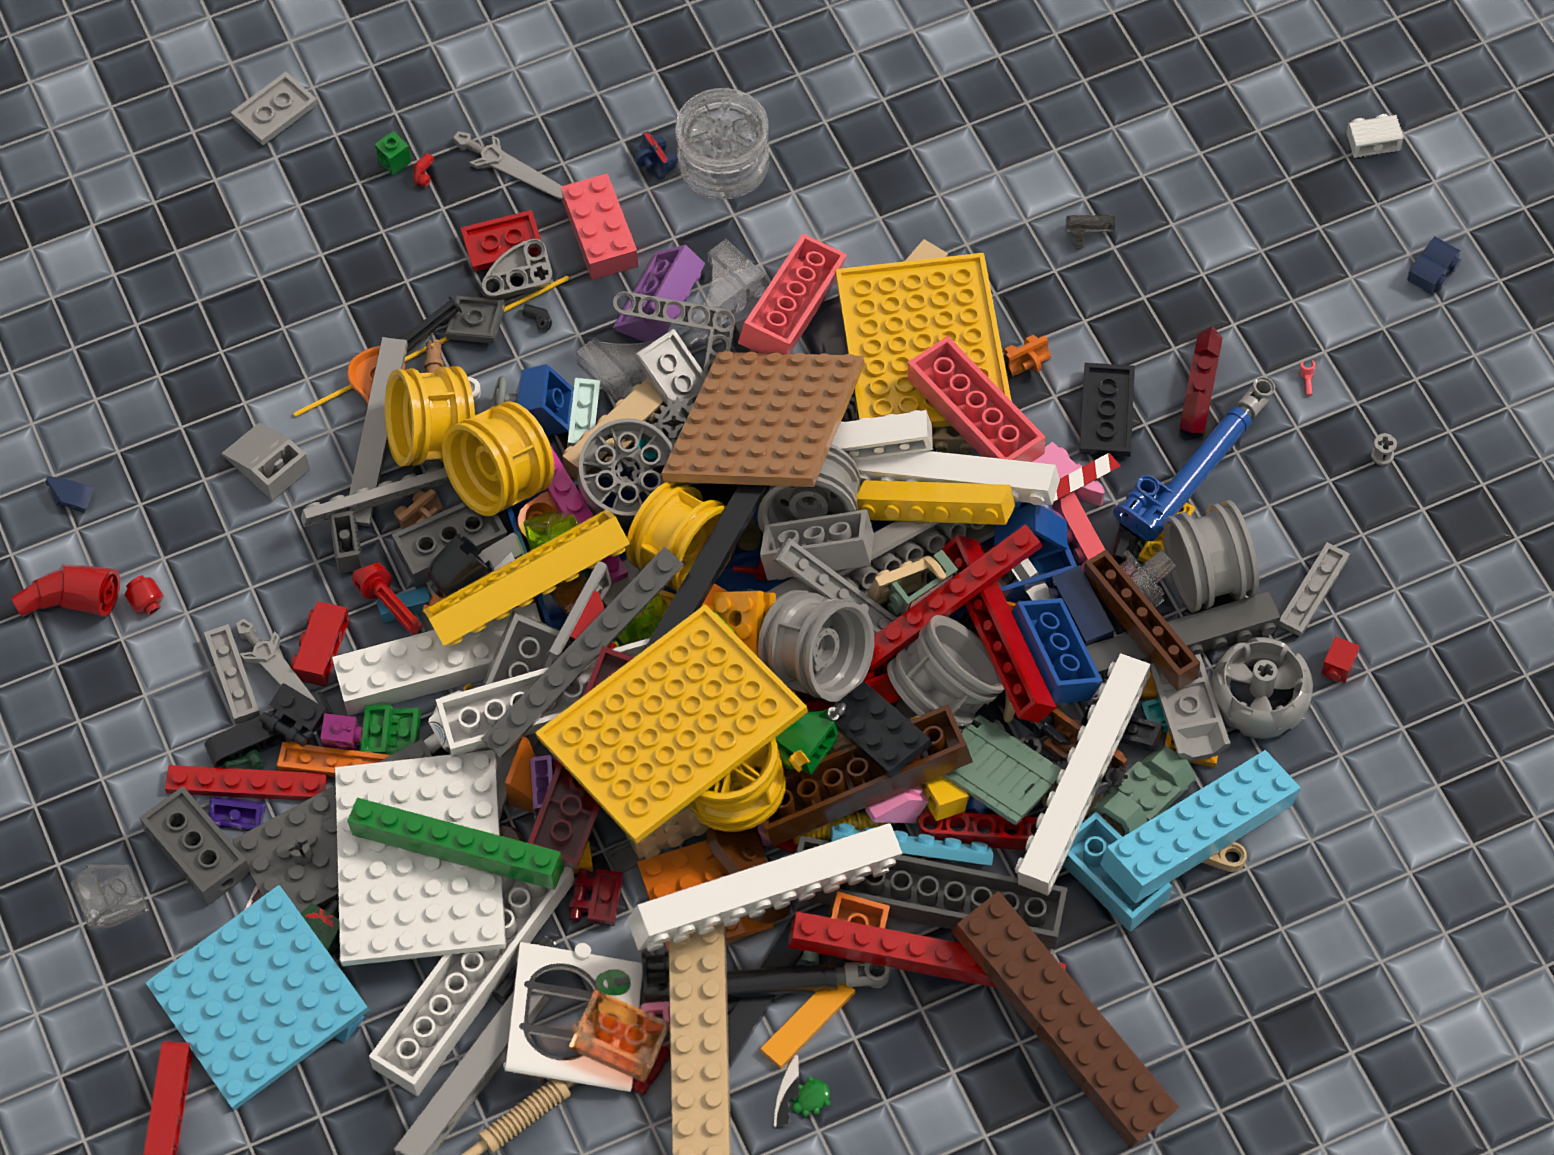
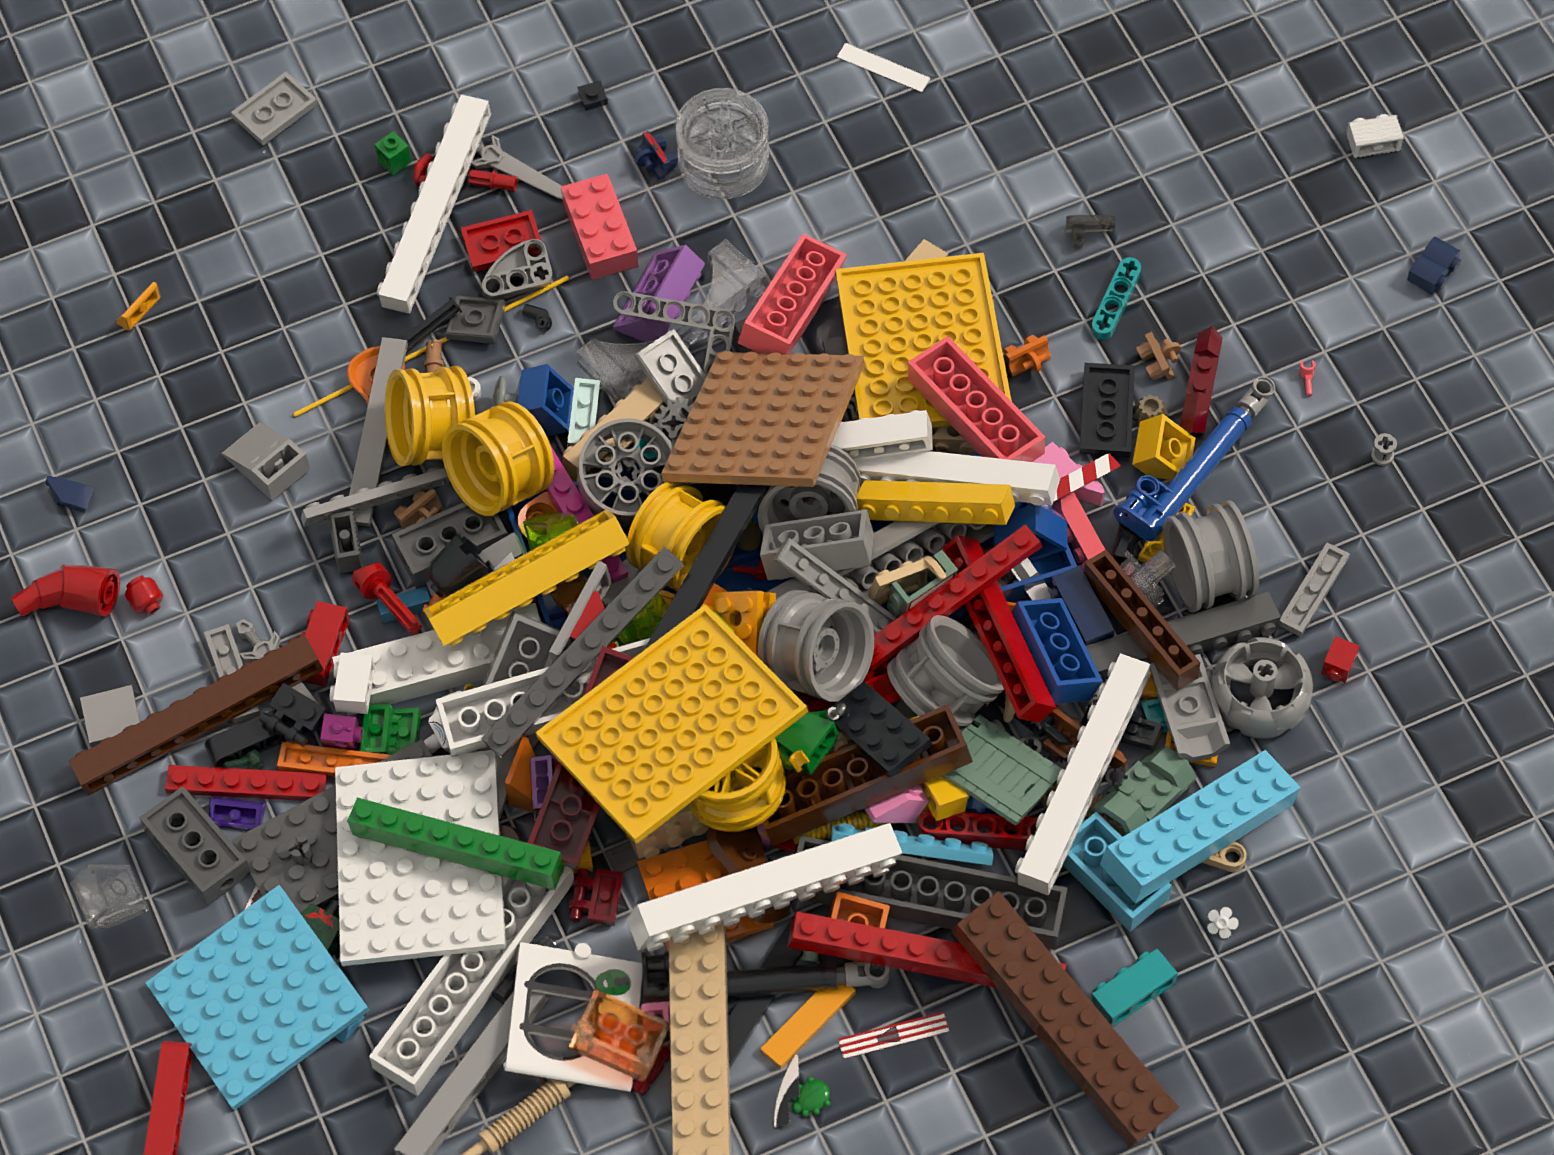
(109, 713): none -> light grey tile
(139, 307): none -> light orange slope
(195, 715): none -> reddish brown brick
(353, 683): none -> white brick
(434, 204): none -> white brick
(493, 180): none -> red axle
(592, 95): none -> black plate
(883, 67): none -> white sticker
(893, 1035): none -> sticker
(1116, 298): none -> teal beam
(1134, 987): none -> teal brick
(1148, 408): none -> dark tan piece
(1152, 348): none -> medium nougat hips
(1162, 447): none -> yellow slope
(1222, 922): none -> white plant

